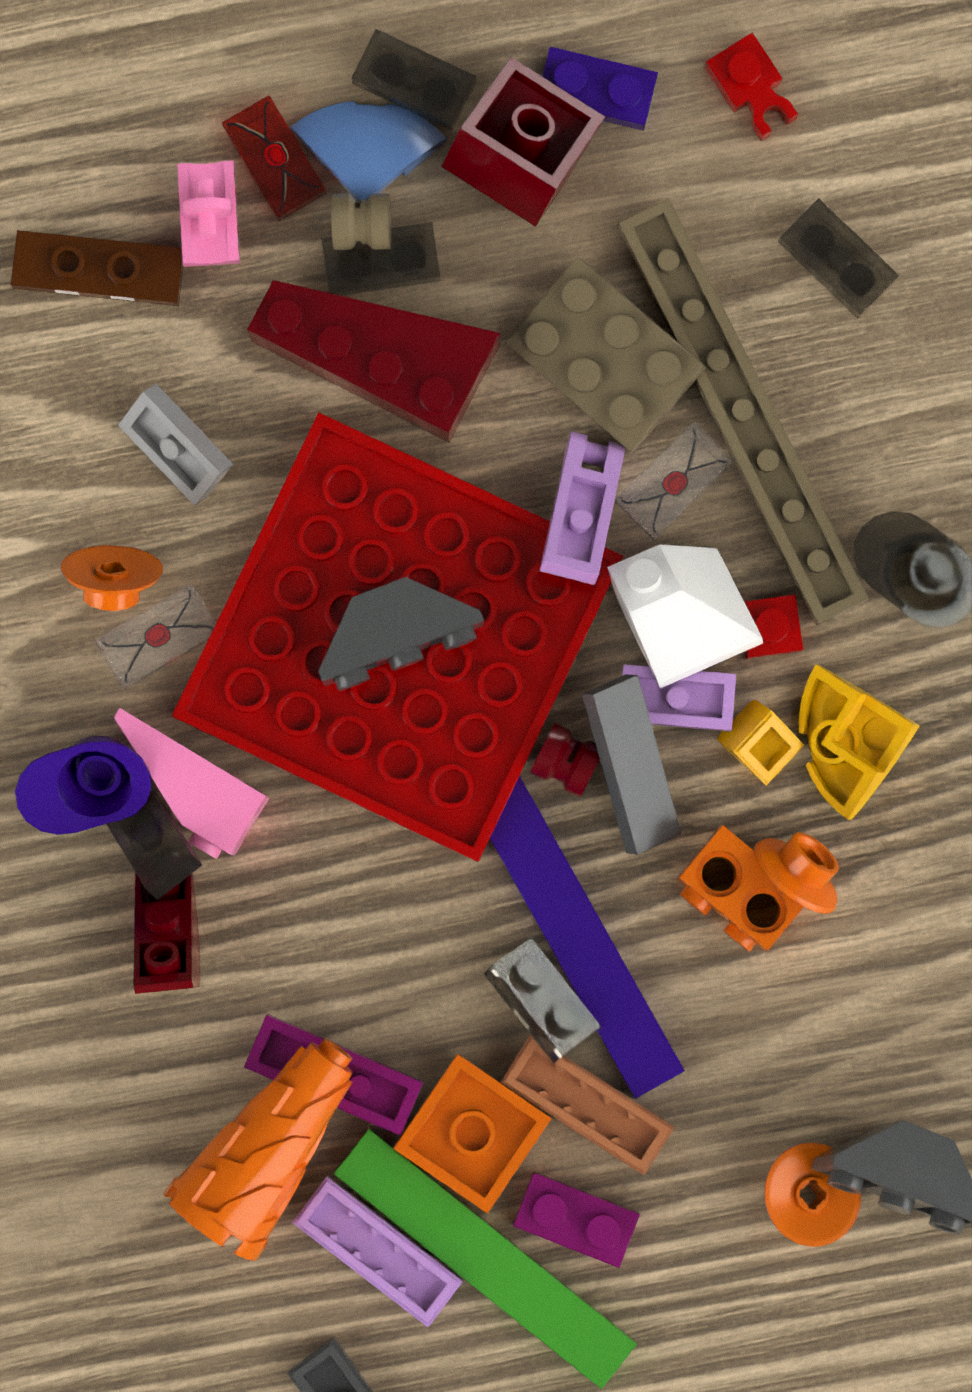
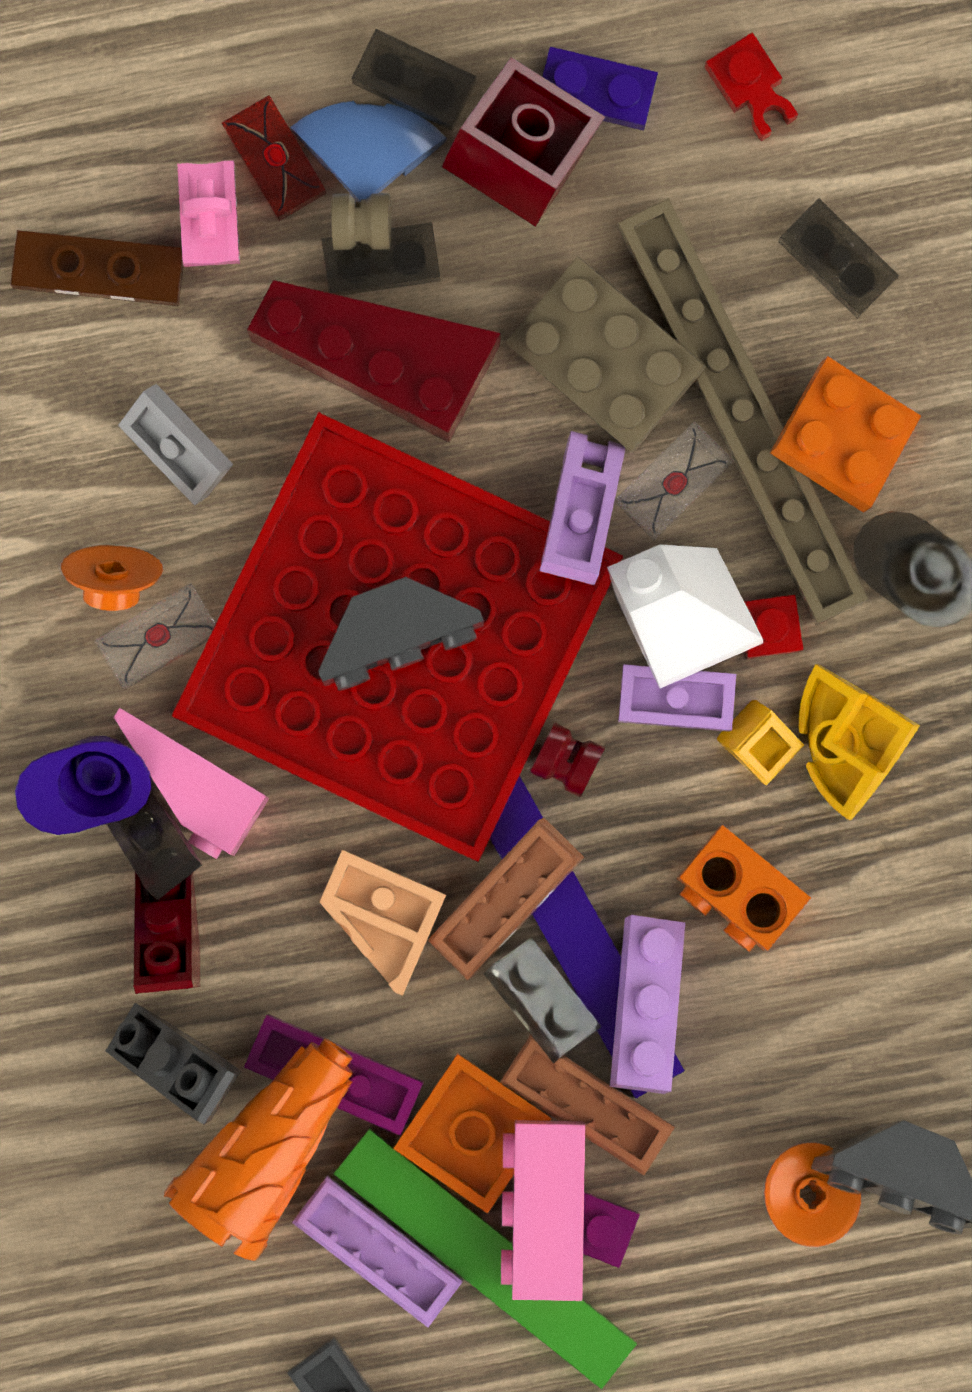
(173, 1063): none -> dark grey slope
(382, 915): none -> light nougat wing
(506, 898): none -> nougat plate
(545, 1210): none -> bright pink brick
(631, 764): tile -> none
(647, 1004): none -> lavender plate
(800, 870): orange piece -> none
(845, 434): none -> orange plate

